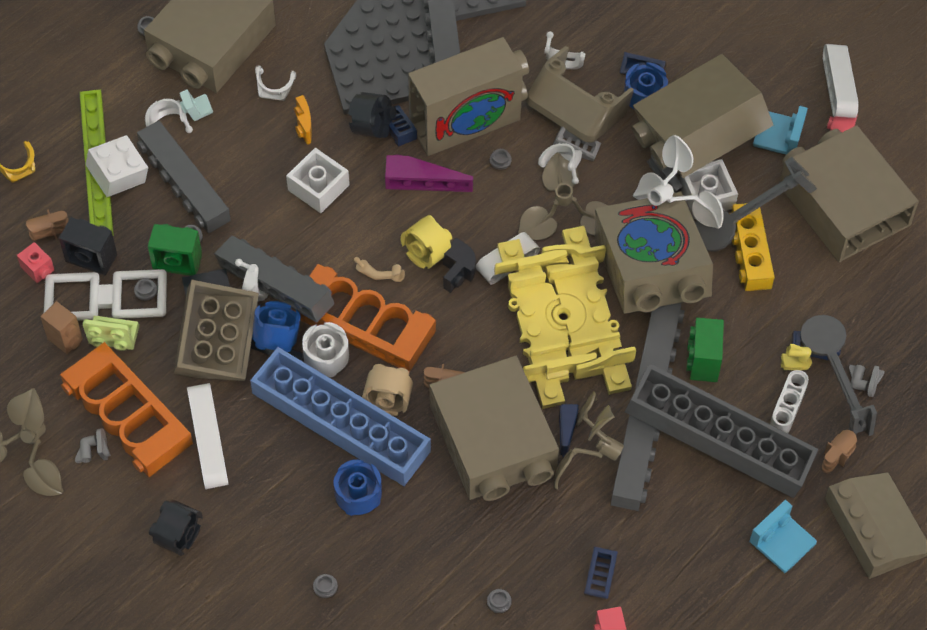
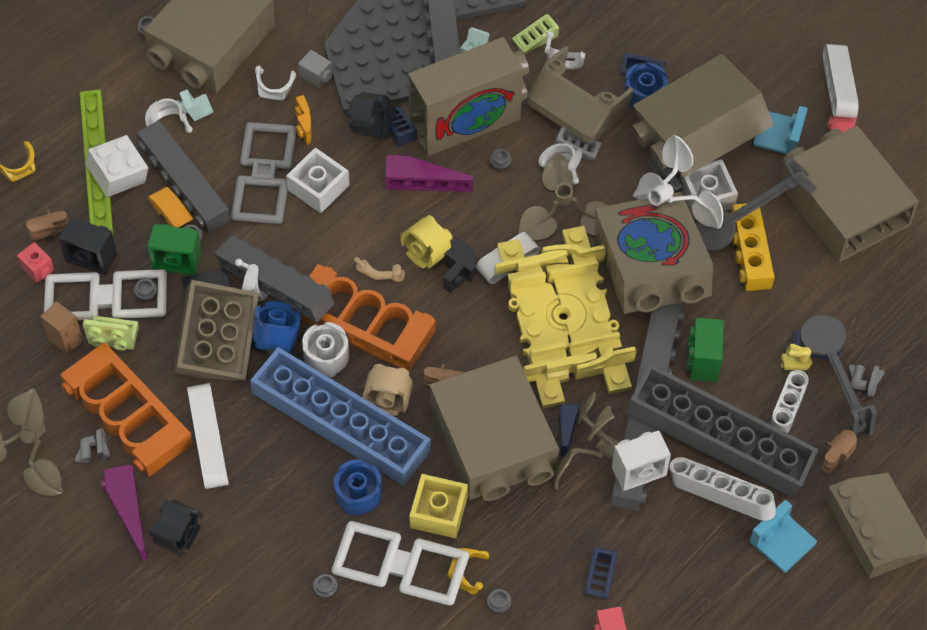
(123, 495): none -> magenta slope
(169, 206): none -> light orange slope
(263, 173): none -> light grey bar
(315, 69): none -> light grey brick
(400, 563): none -> white bar
(438, 506): none -> light yellow brick
(464, 583): none -> yellow helmet
(474, 39): none -> light aqua bracket
(544, 25): none -> yellowish green slope
(640, 460): none -> white brick
(723, 489): none -> white beam

